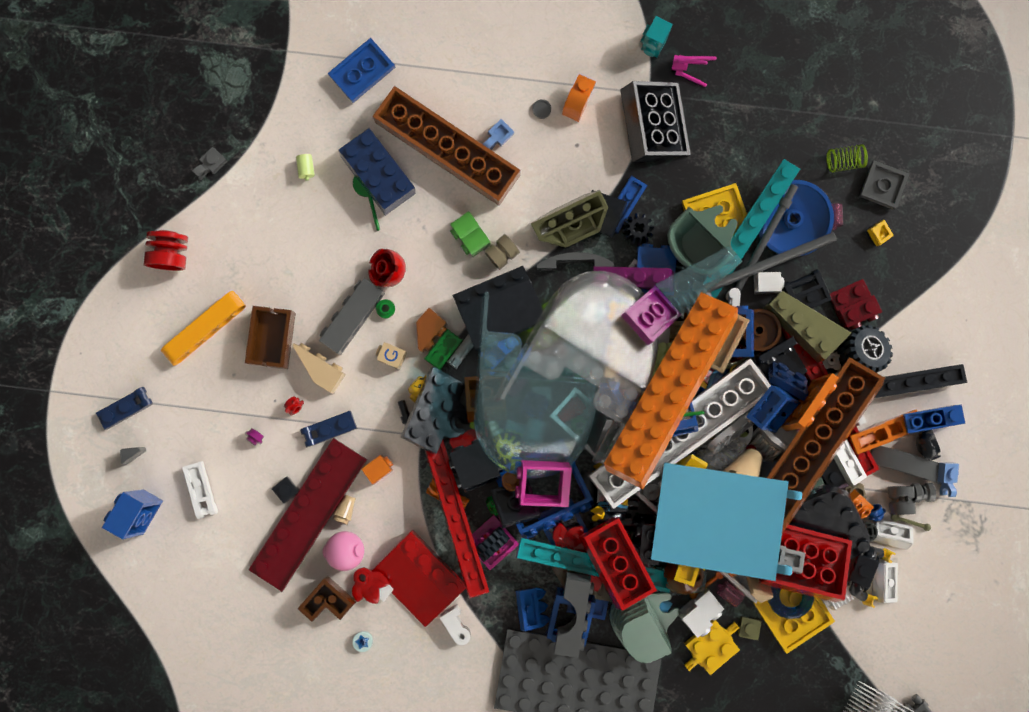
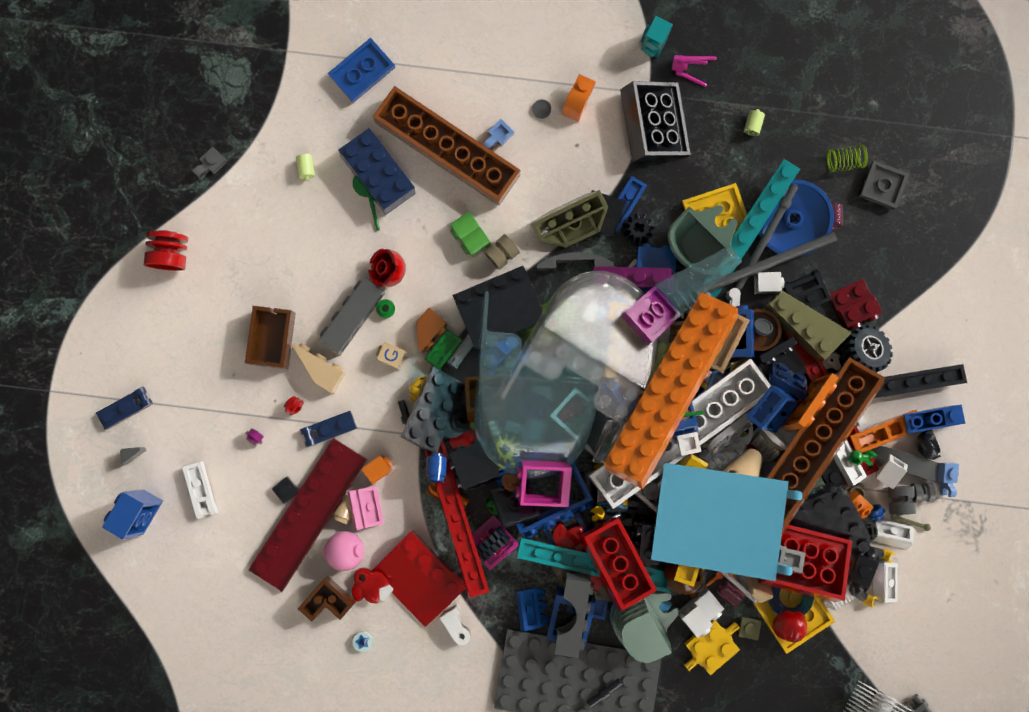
(203, 328): light orange beam -> none
(365, 507): none -> bright pink plate
(436, 468): none -> blue brick
(604, 693): none -> black bar
(688, 443): none -> white plate
(754, 122): none -> yellowish green piece
(763, 327): none -> dark grey piece
(790, 626): none -> red hair
(856, 457): none -> green arm
(880, 232): yellow tile -> none
(891, 472): none -> white brick

